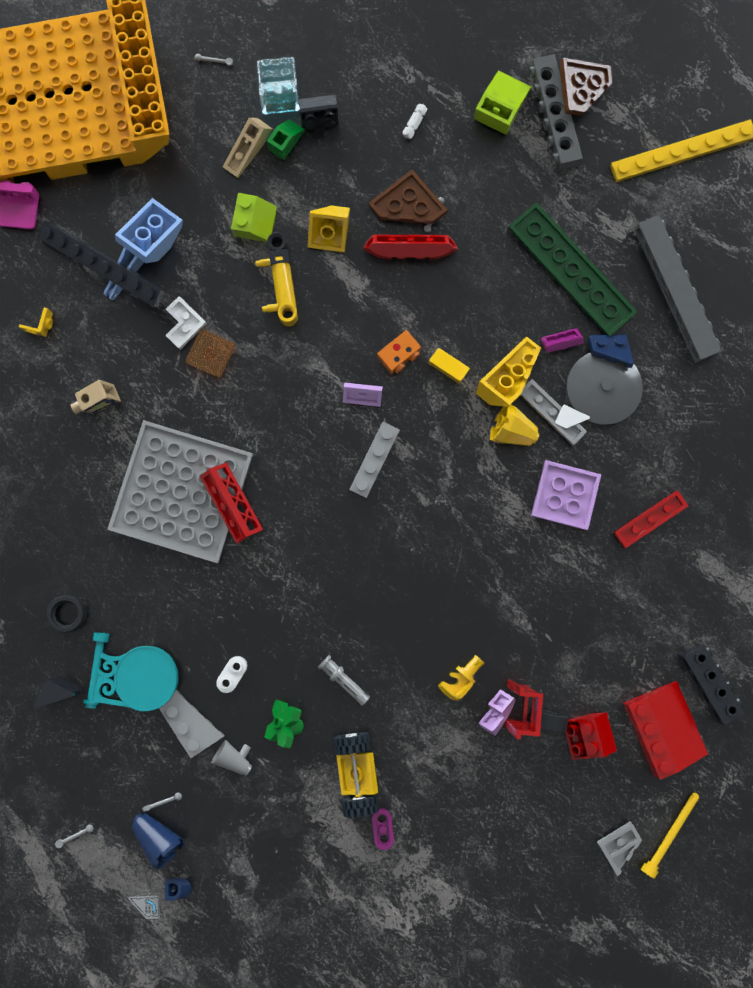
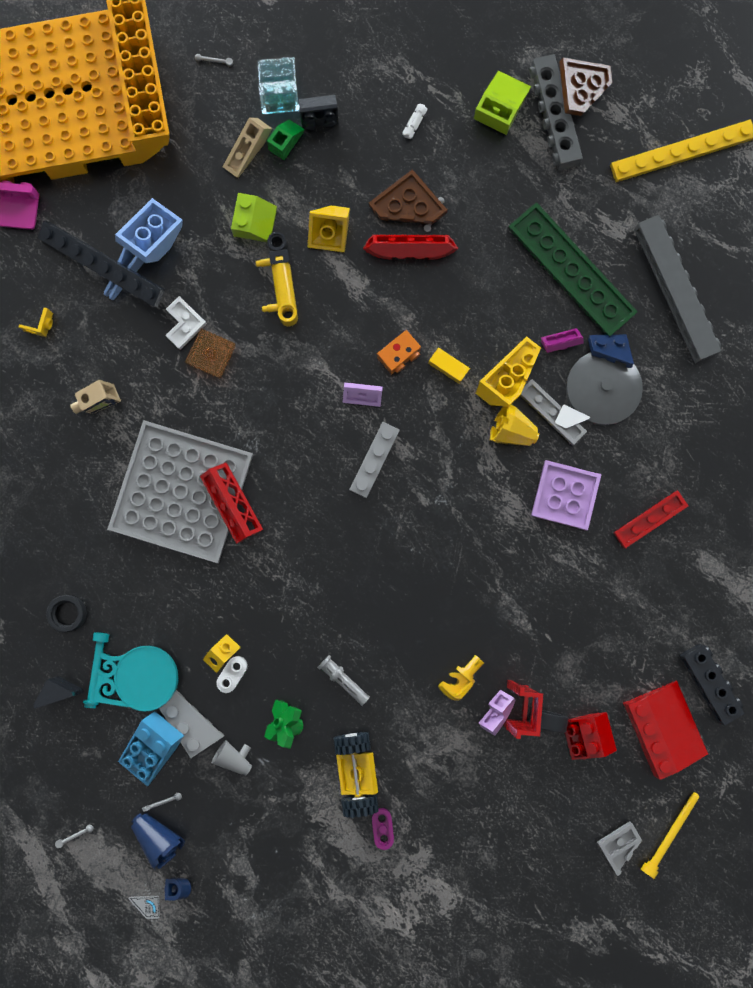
(150, 747): none -> dark azure slope
(221, 652): none -> yellow bracket

